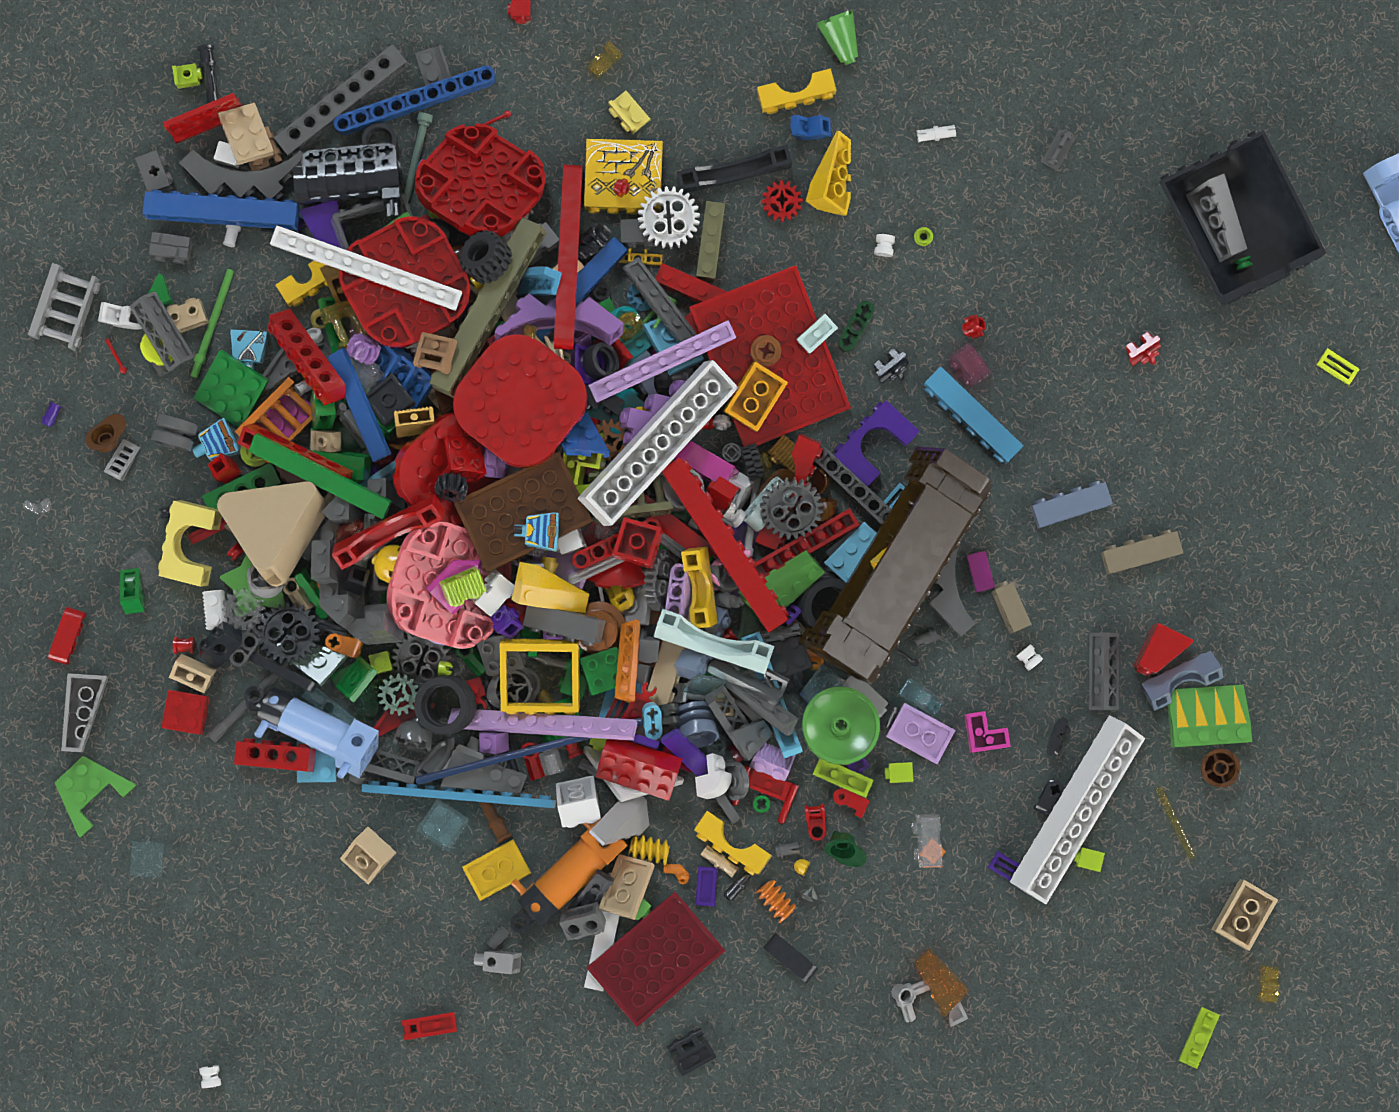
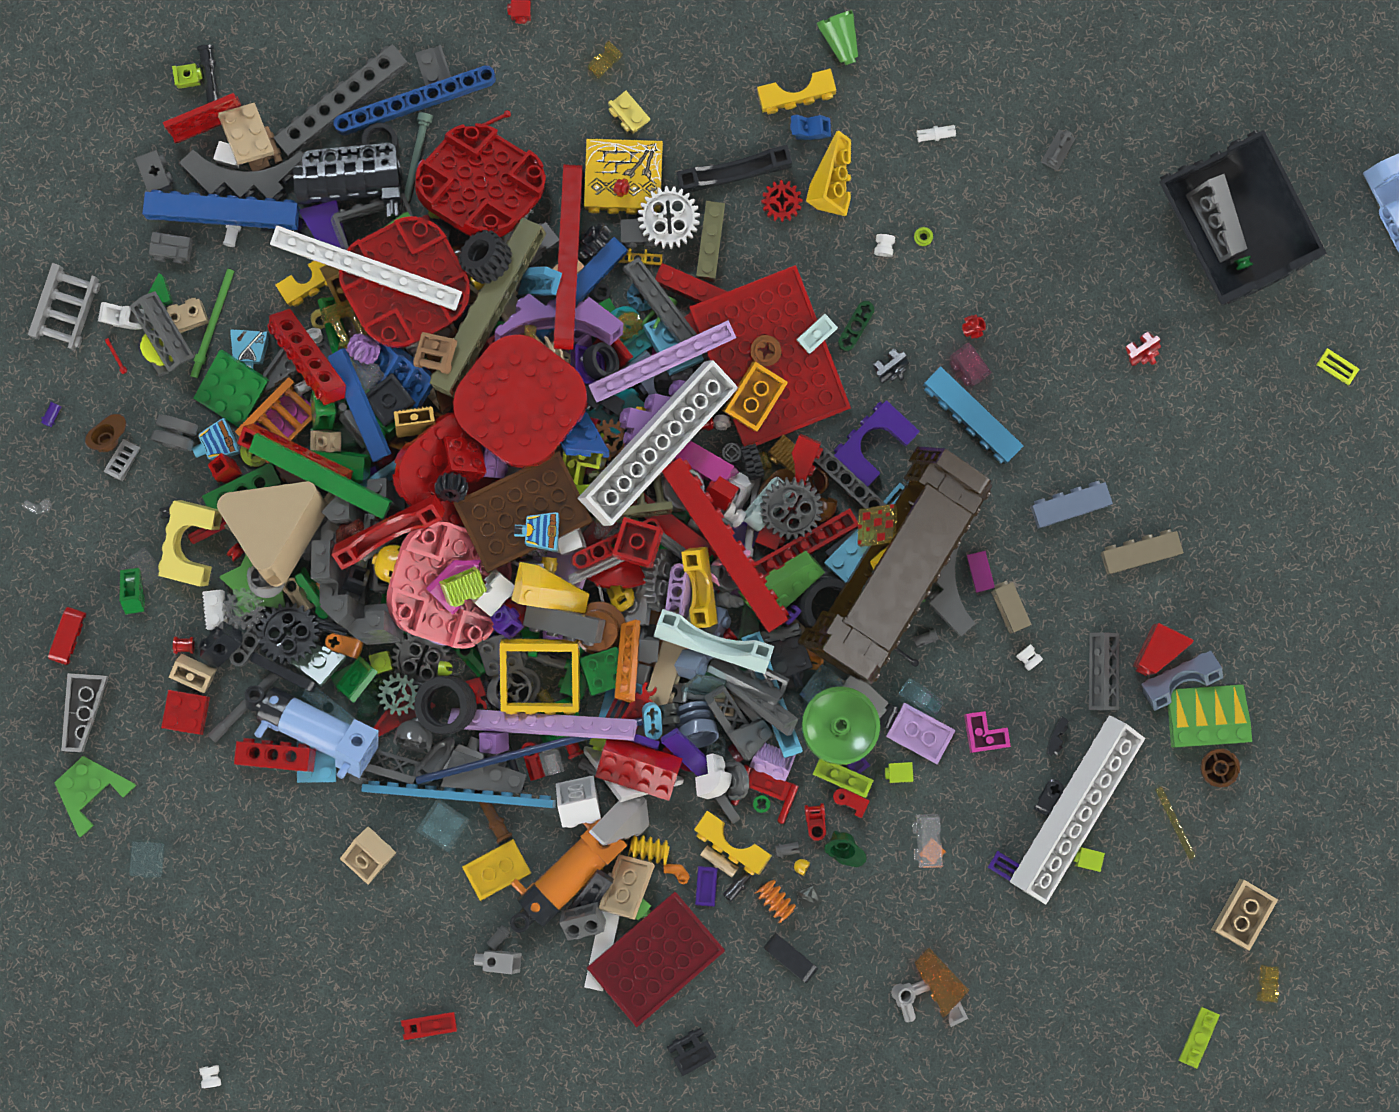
(876, 525): none -> clear yellow tile

